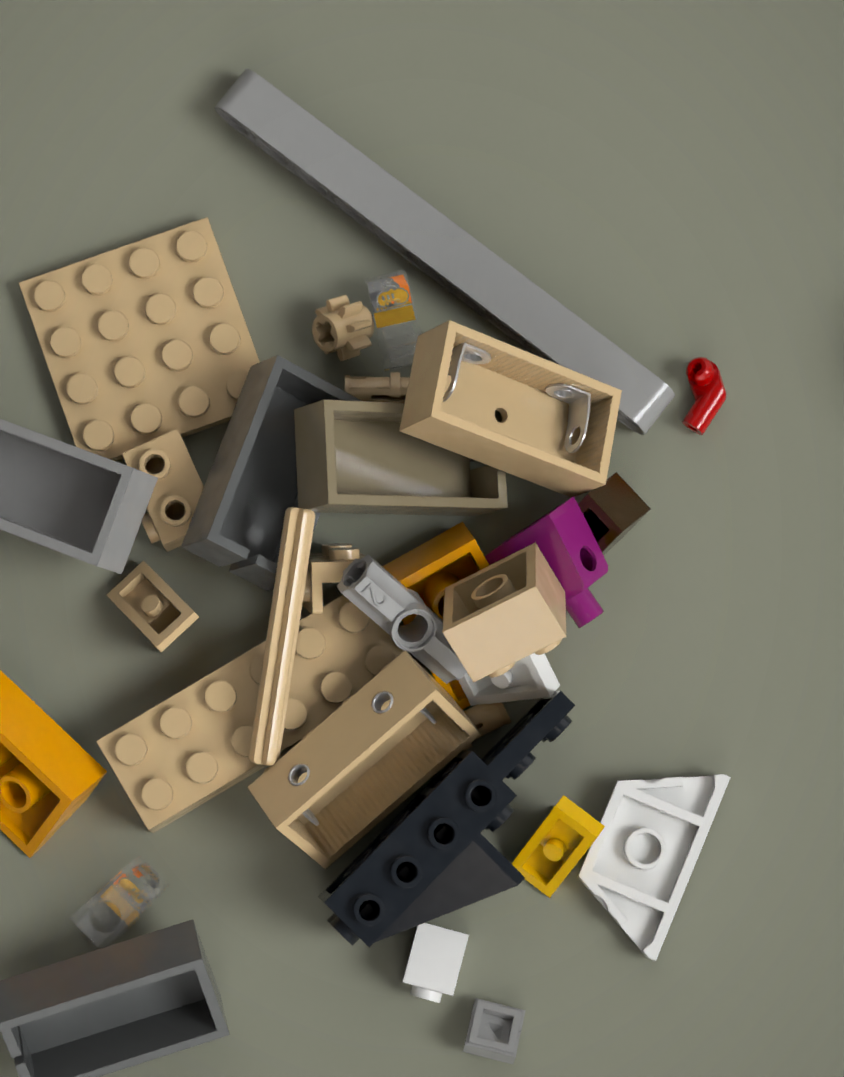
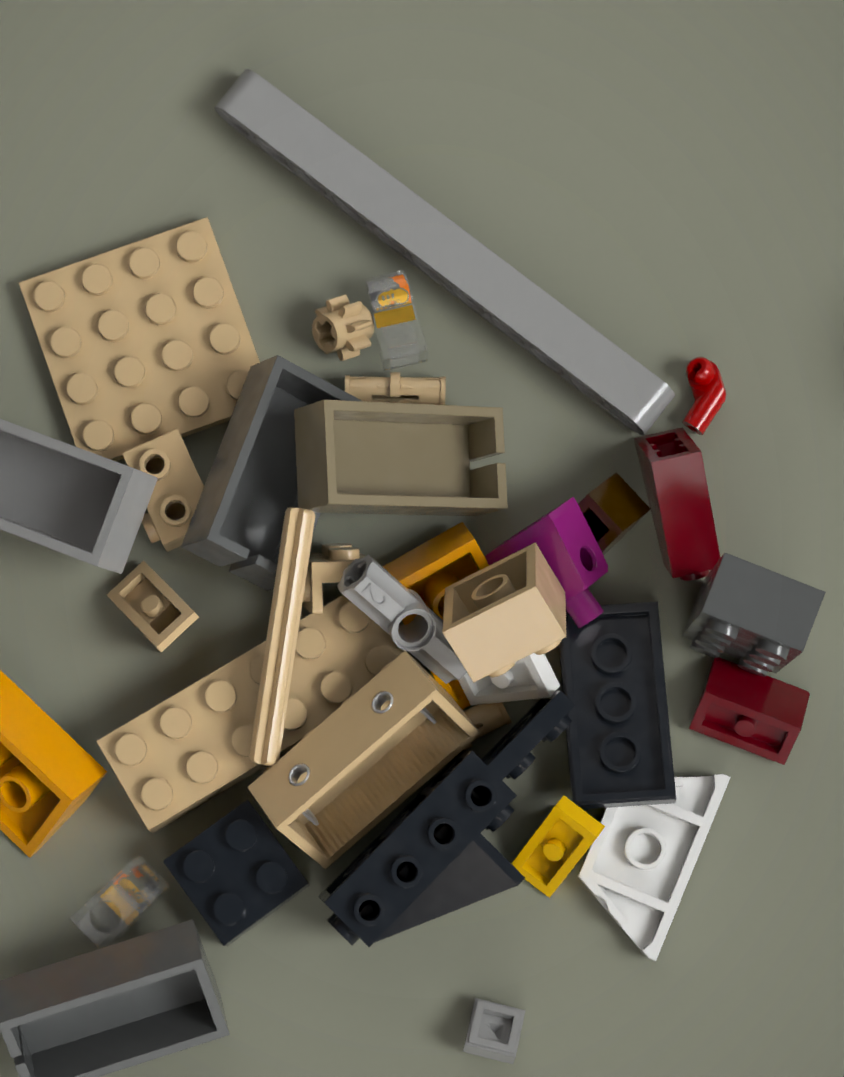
(236, 873): none -> black brick
(435, 961): white brick -> none
(553, 419): tan piece -> none
(620, 711): none -> black tile
(679, 502): none -> dark red slope
(750, 711): none -> dark red panel
(752, 615): none -> dark grey brick

